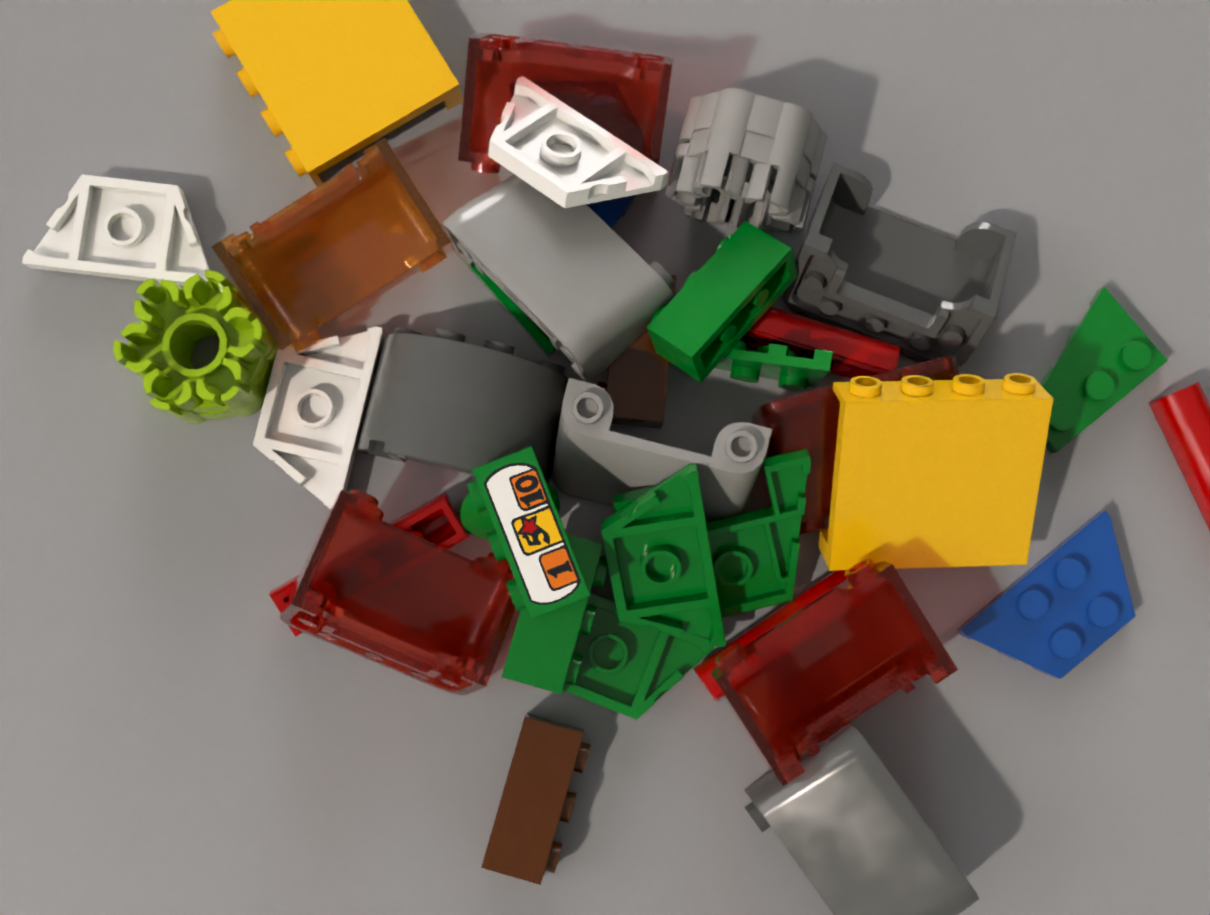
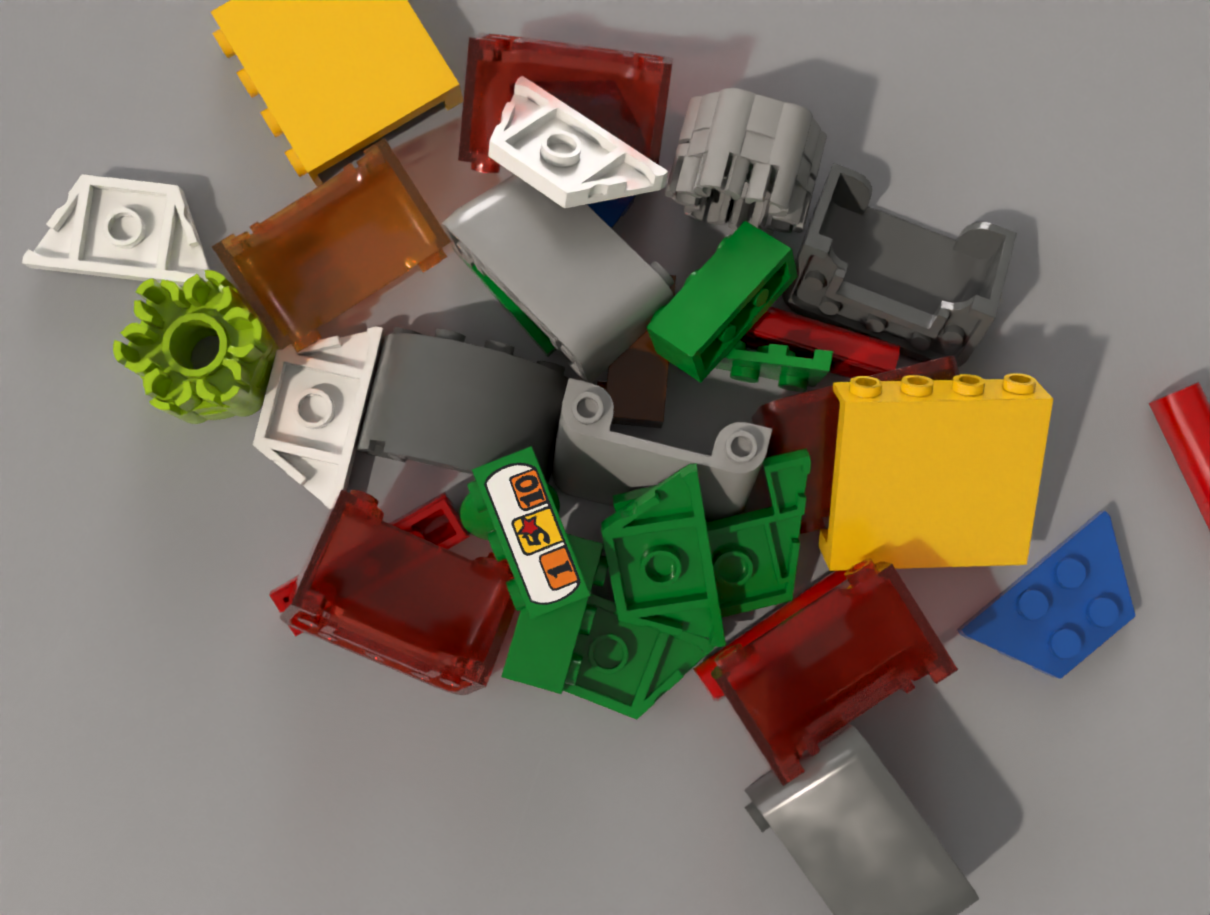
(536, 799): reddish brown brick -> none
(1097, 368): green wing -> none

